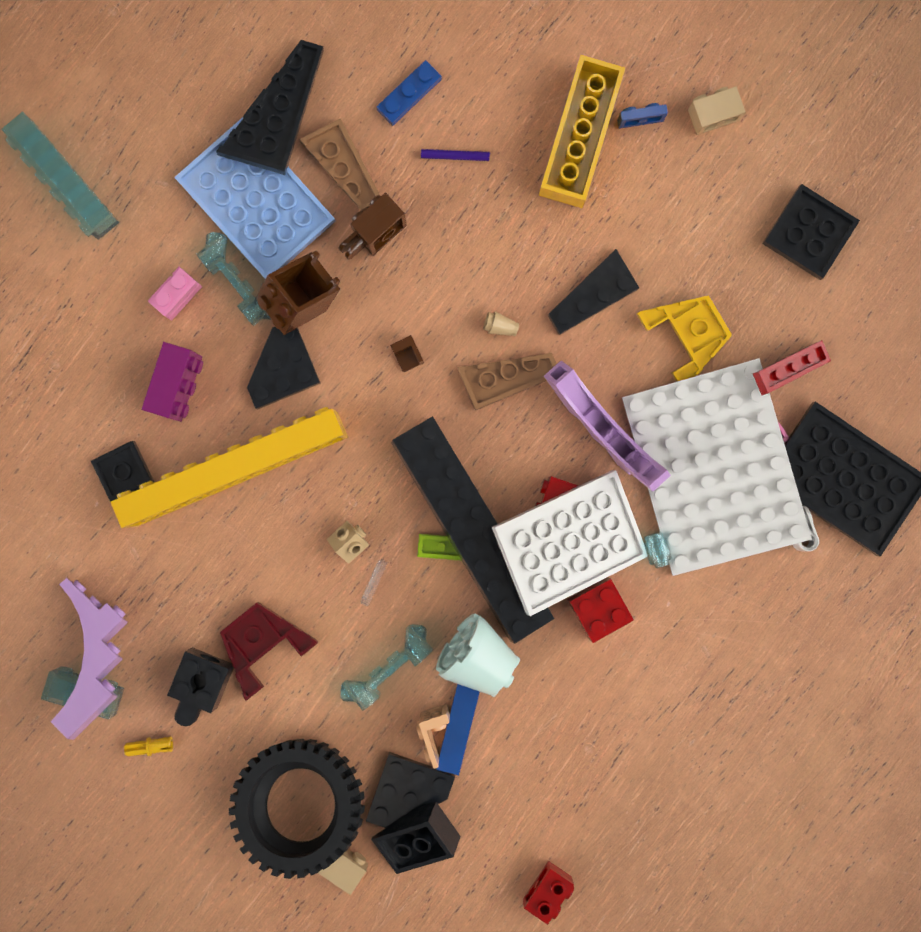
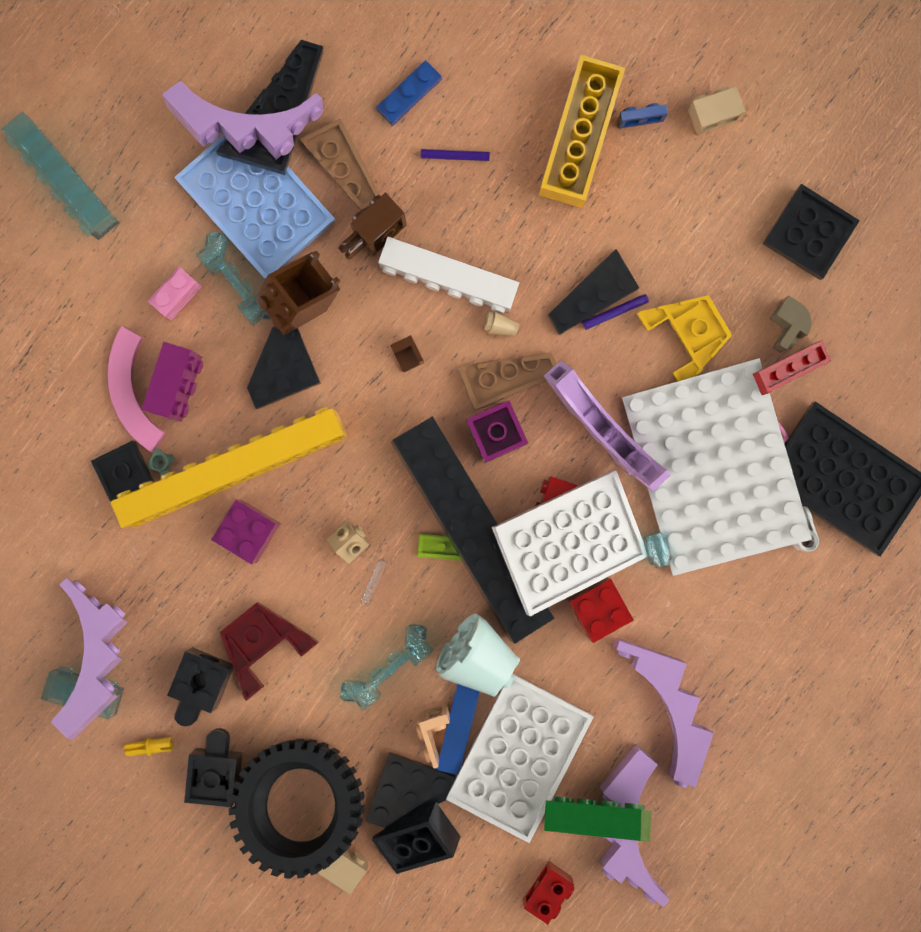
(123, 390): none -> bright pink tile
(154, 464): none -> sand green plate
(213, 771): none -> black brick
(240, 129): none -> lavender arch
(245, 531): none -> magenta brick
(448, 274): none -> white brick
(496, 431): none -> magenta brick
(519, 757): none -> white plate
(598, 820): none -> green brick
(616, 311): none -> dark purple bar
(623, 857): none -> lavender arch
(689, 739): none -> lavender arch
(795, 321): none -> dark tan brick

